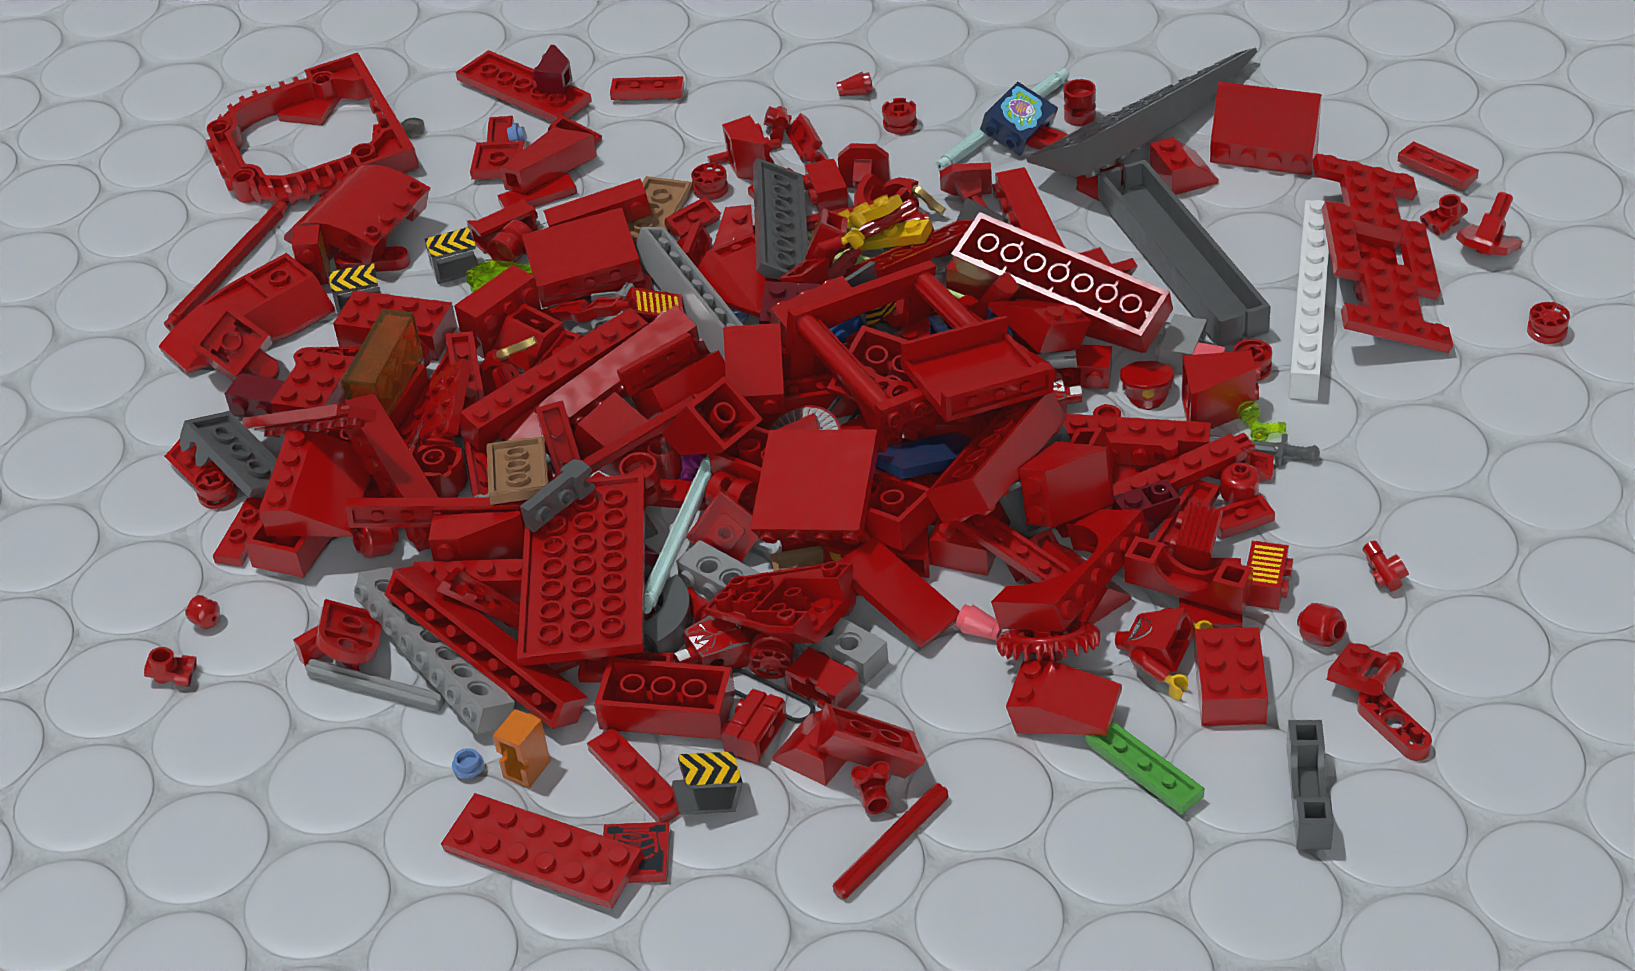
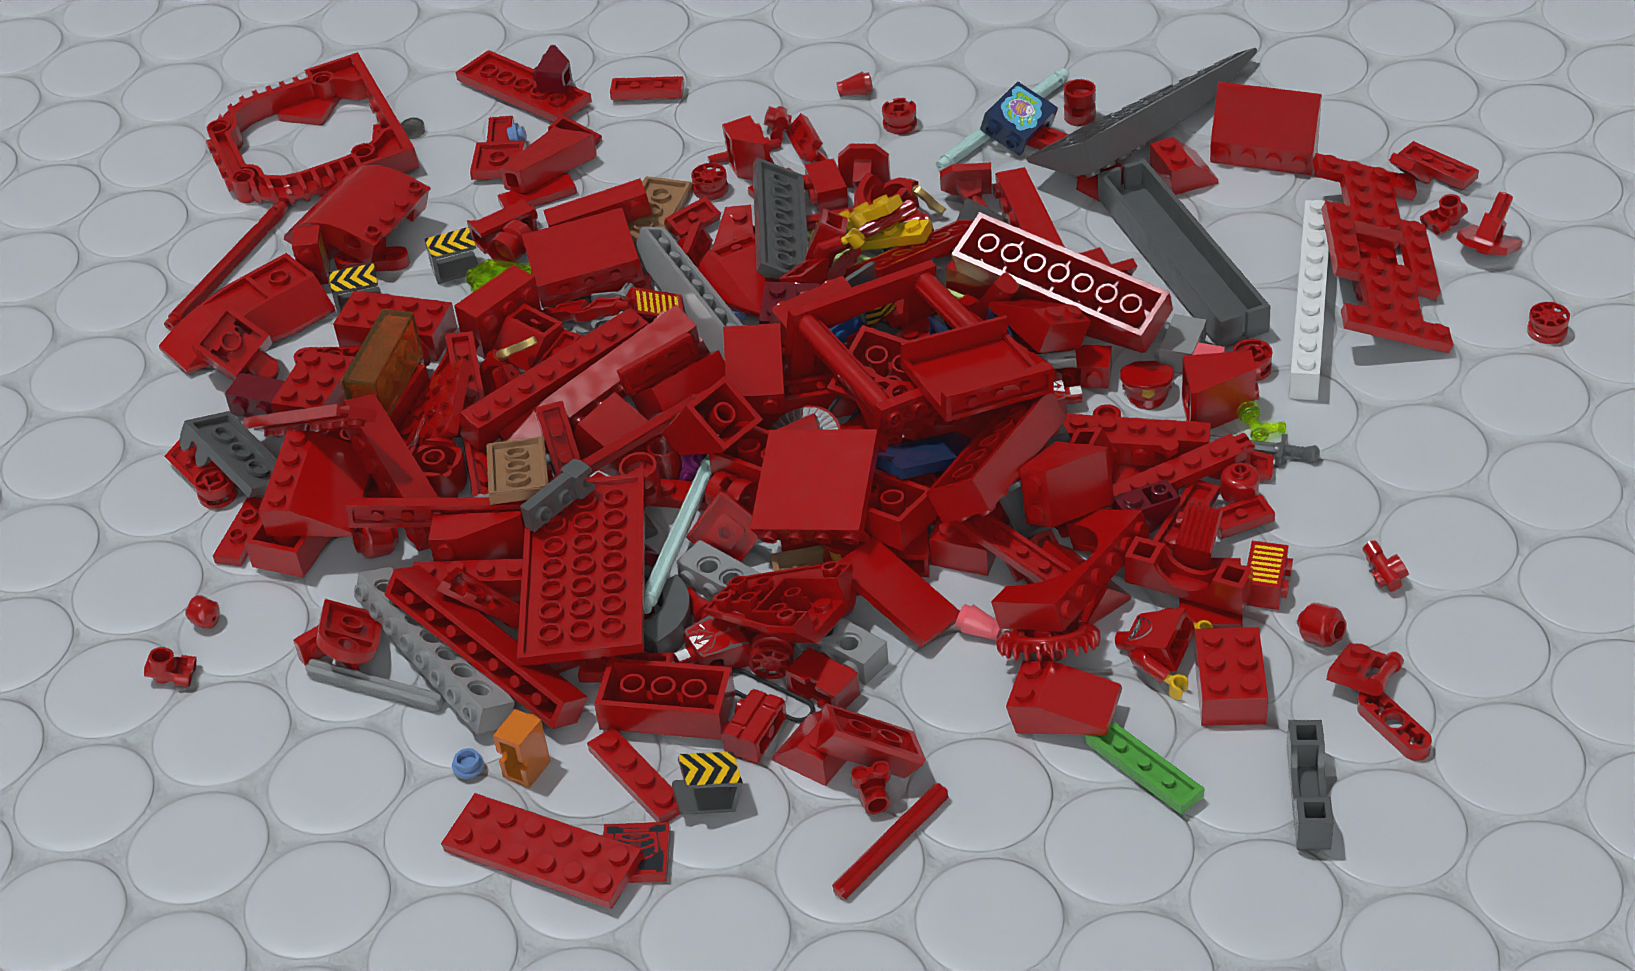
(1411, 168): none -> red tile

